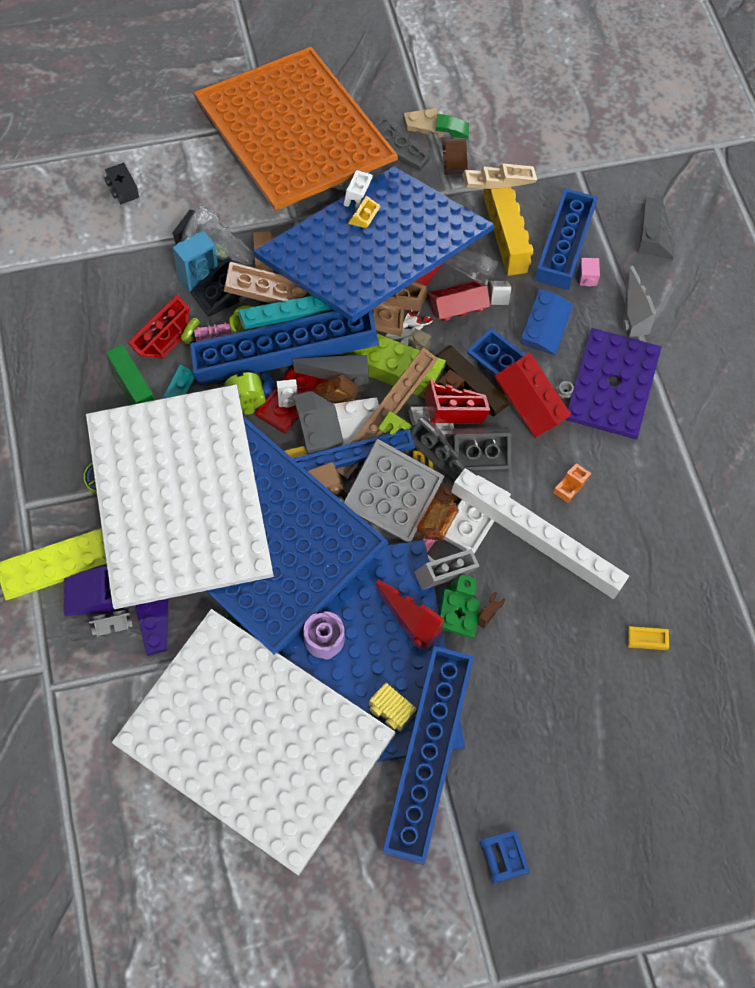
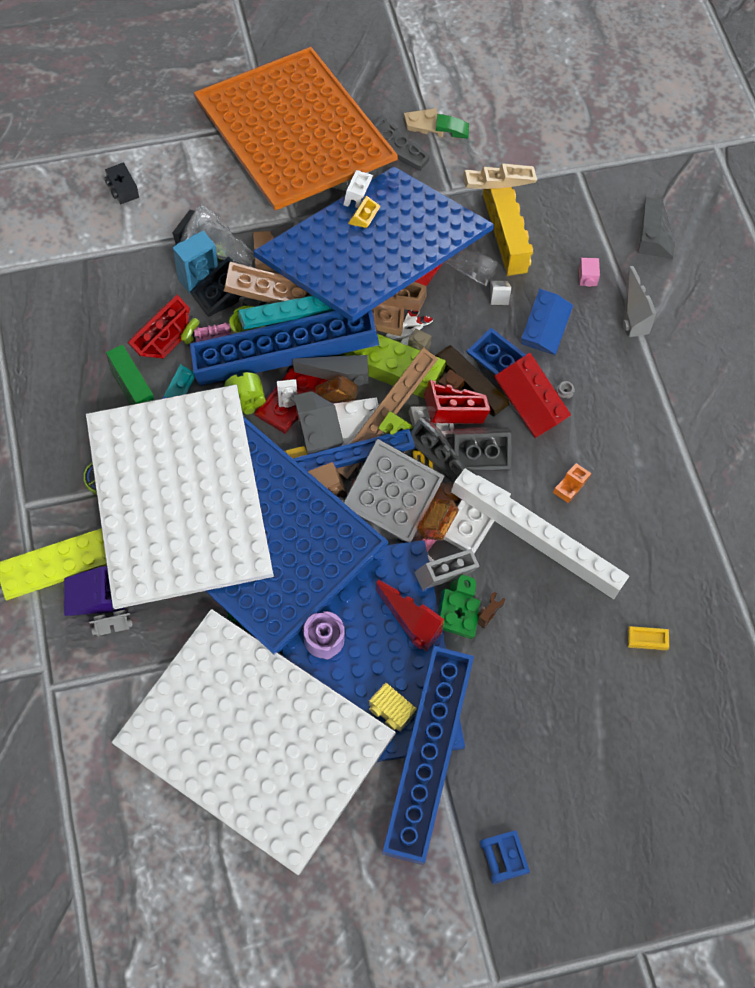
(154, 625): dark purple wing -> none
(269, 384): blue arm -> none
(455, 156): reddish brown brick -> none
(459, 300): slope -> none
(566, 239): blue brick -> none
(609, 407): dark purple plate -> none

